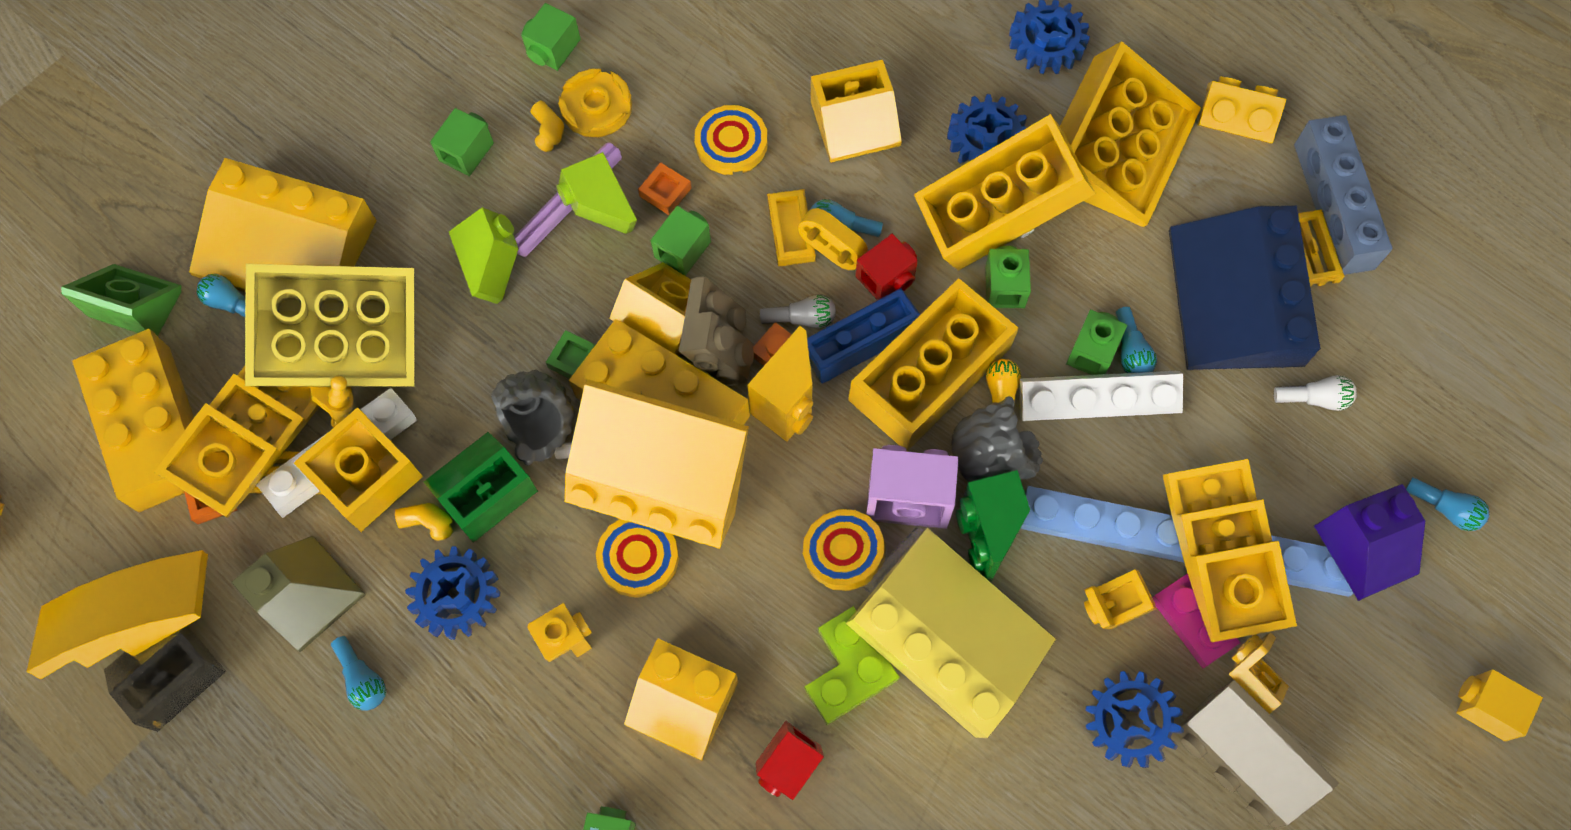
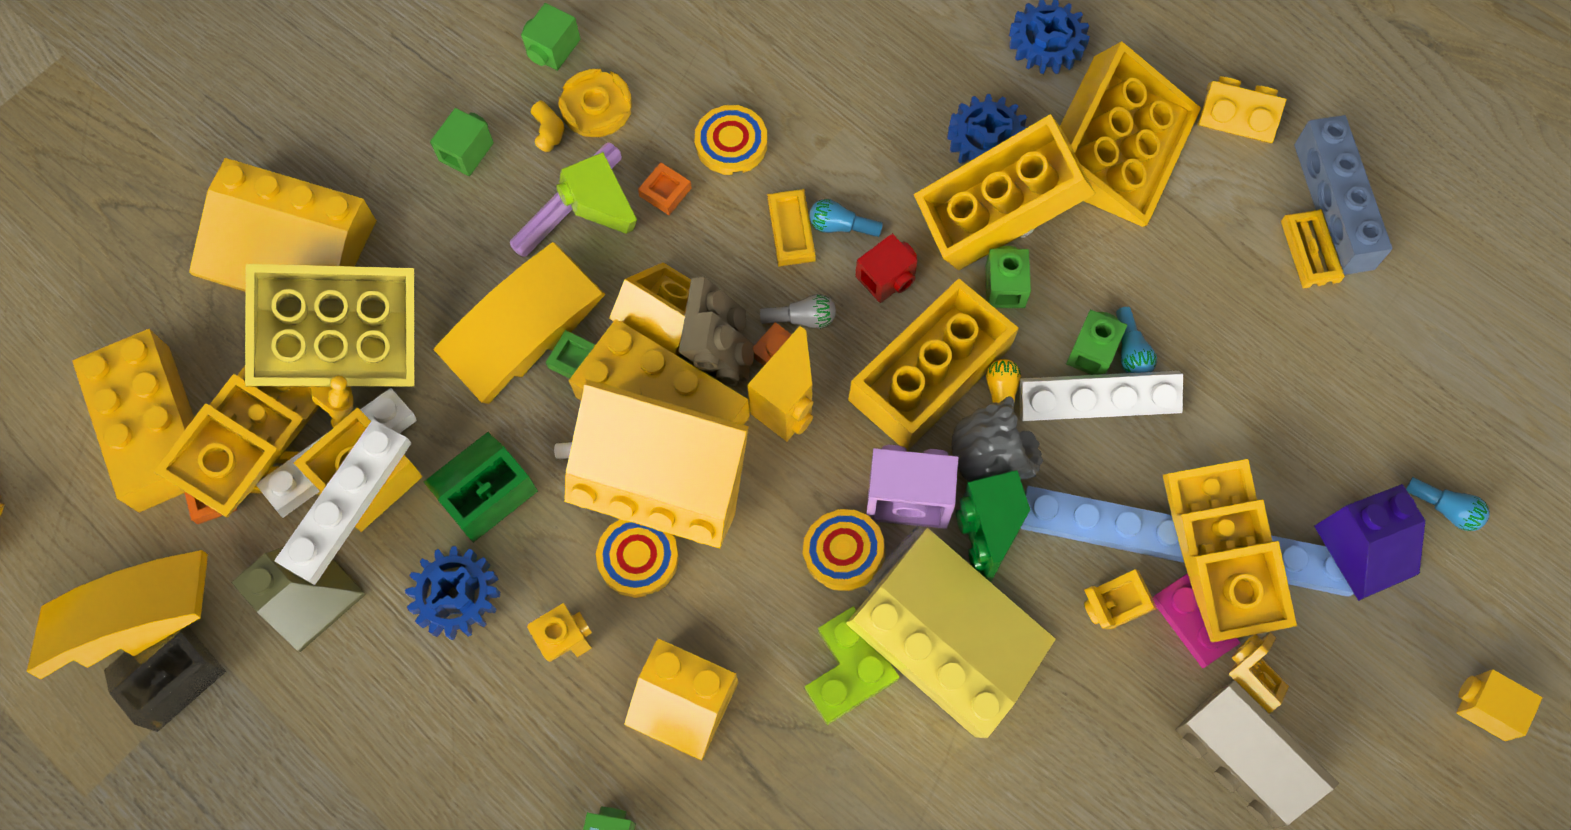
(124, 298): bright green slope -> none
(221, 294): dark azure piece -> none
(343, 502): none -> white plate
(363, 685): dark azure piece -> none
(427, 515): yellow arm -> none
(485, 253): lime slope -> none
(518, 322): none -> yellow slope
(533, 414): dark grey hair -> none
(681, 239): bright green brick -> none
(788, 761): red brick -> none
(832, 238): yellow beam -> none
(855, 110): yellow slope -> none
(860, 335): blue slope -> none
(1121, 735): blue gear -> none
(1244, 290): dark blue slope -> none
(1330, 393): white piece -> none

